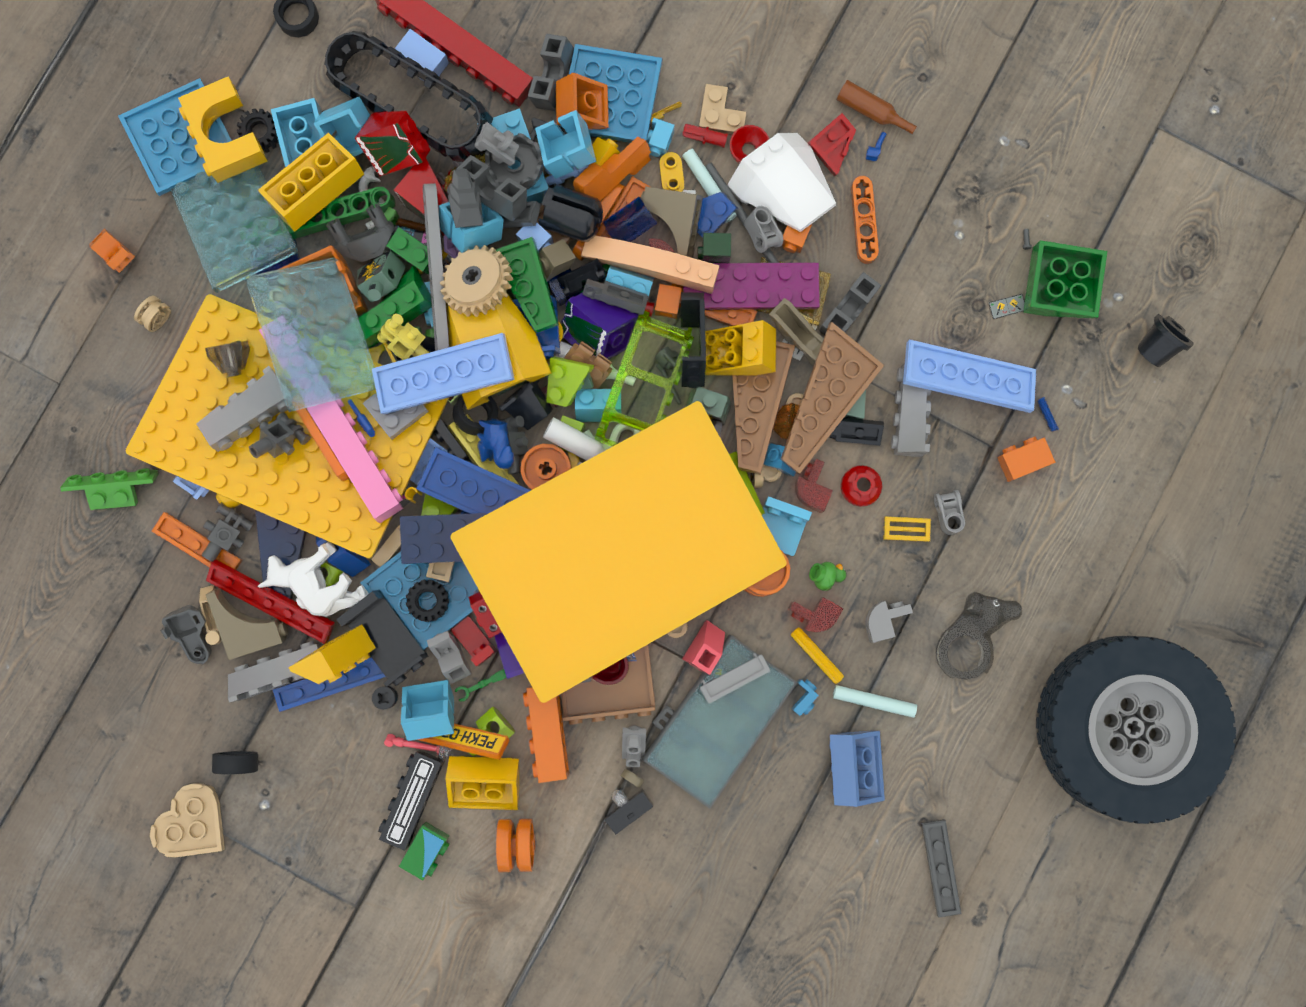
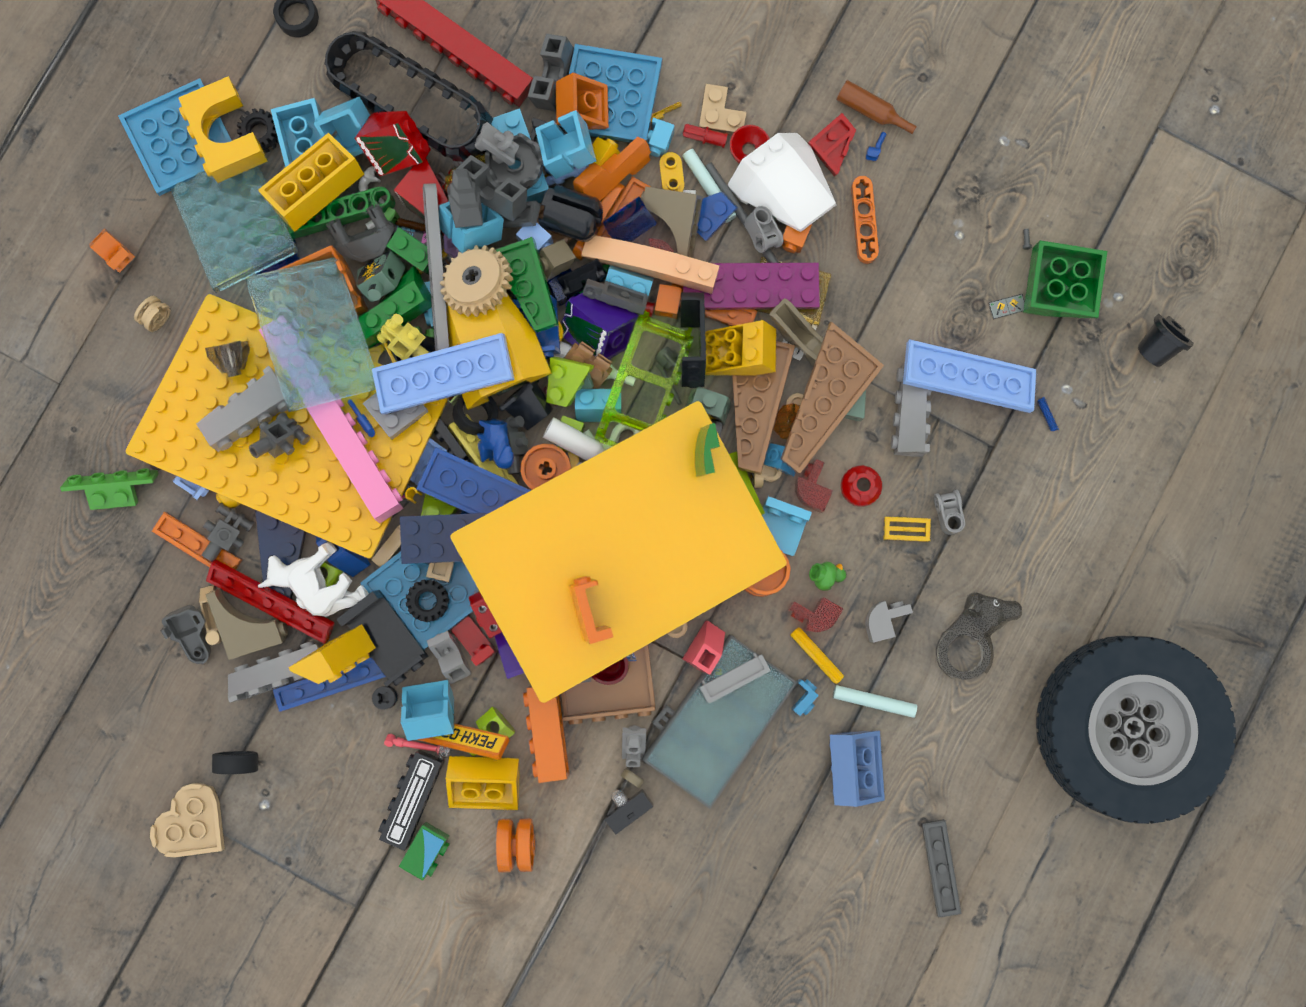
(322, 444): orange tile -> none
(422, 52): light blue brick -> none
(498, 676): green piece -> none
(590, 632): none -> orange panel
(706, 441): none -> green slope
(715, 248): dark green brick -> none
(852, 304): dark grey arch -> none
(859, 431): black hinge -> none
(1026, 459): orange brick -> none

